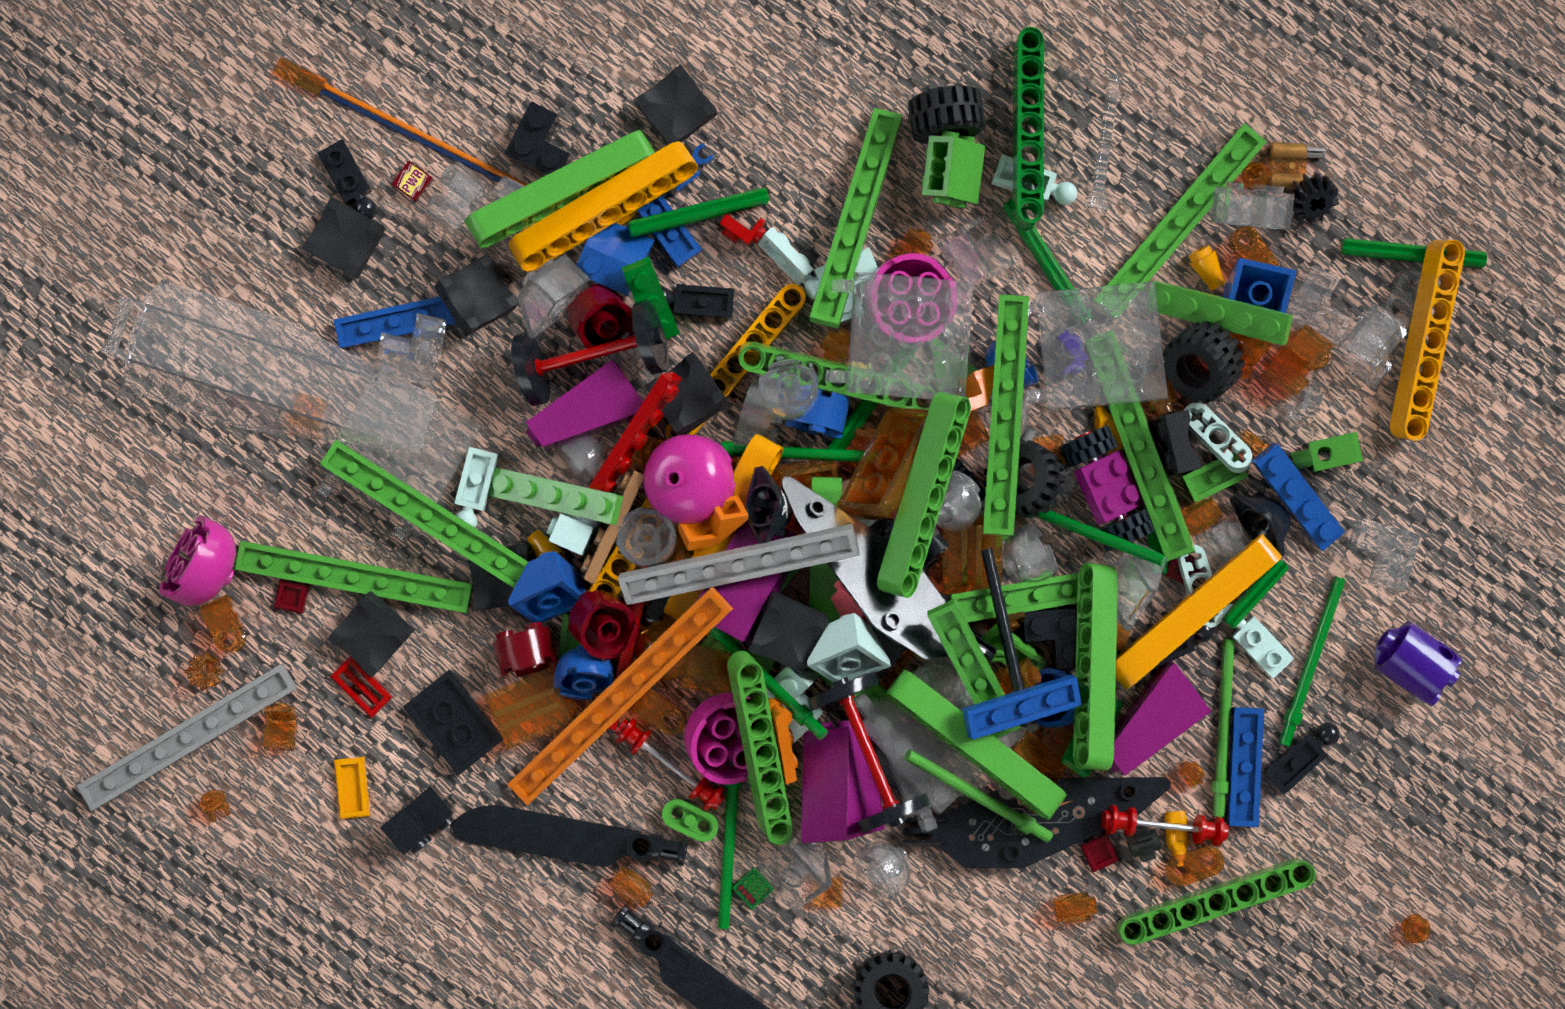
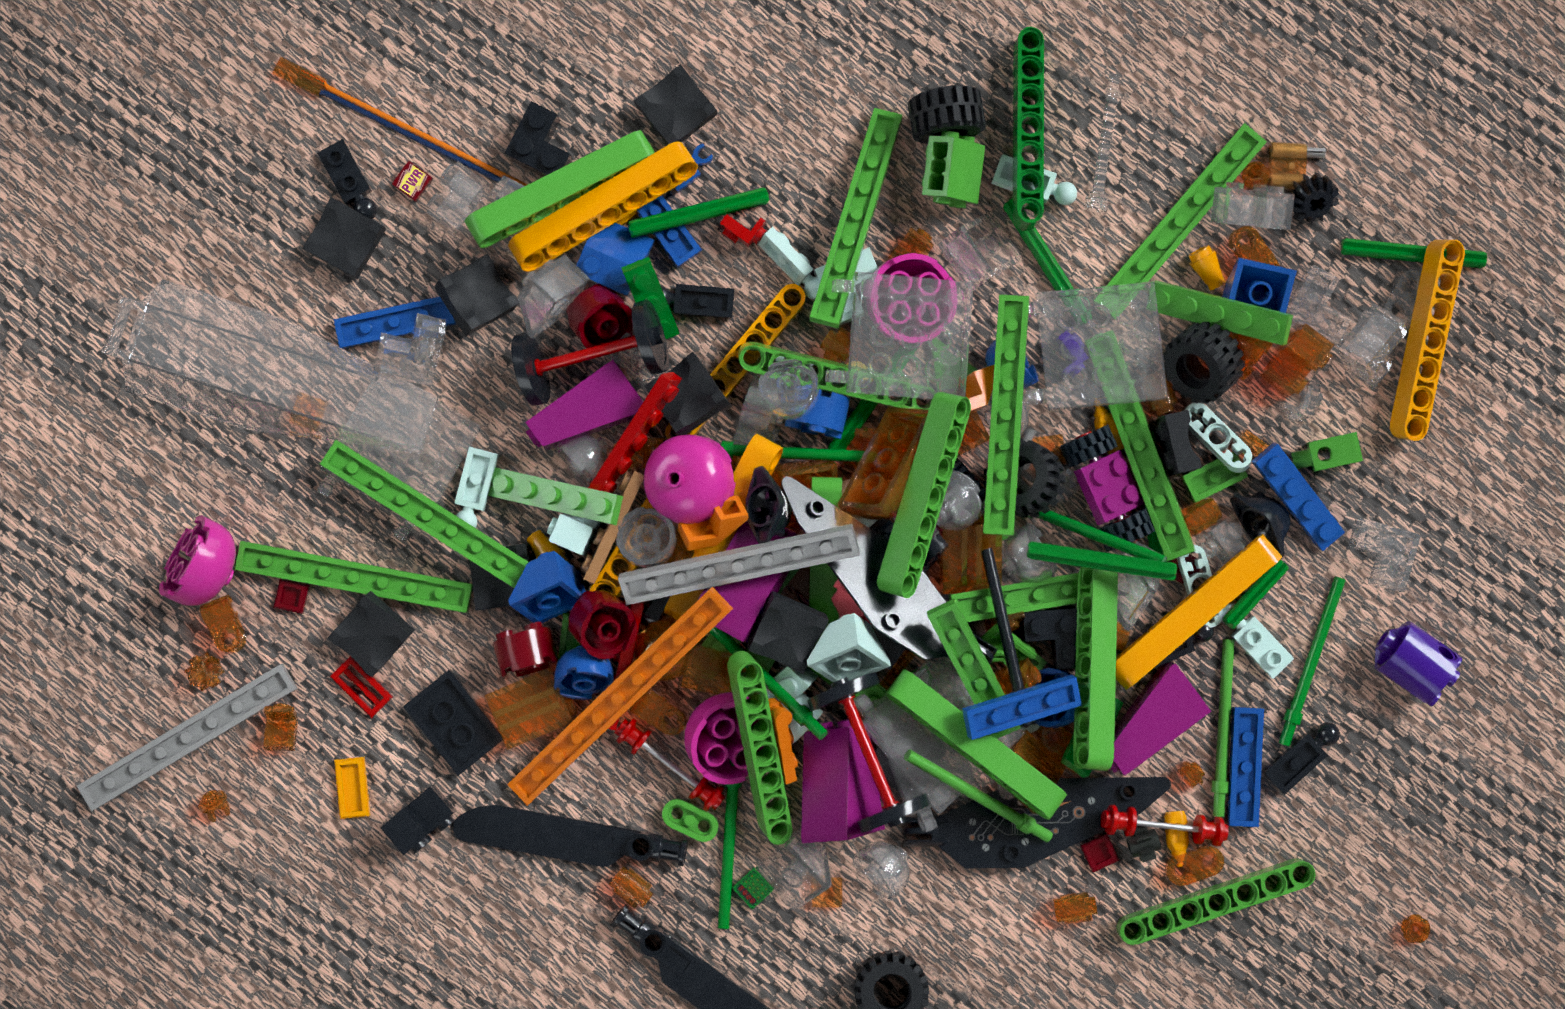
(1102, 561): none -> green axle

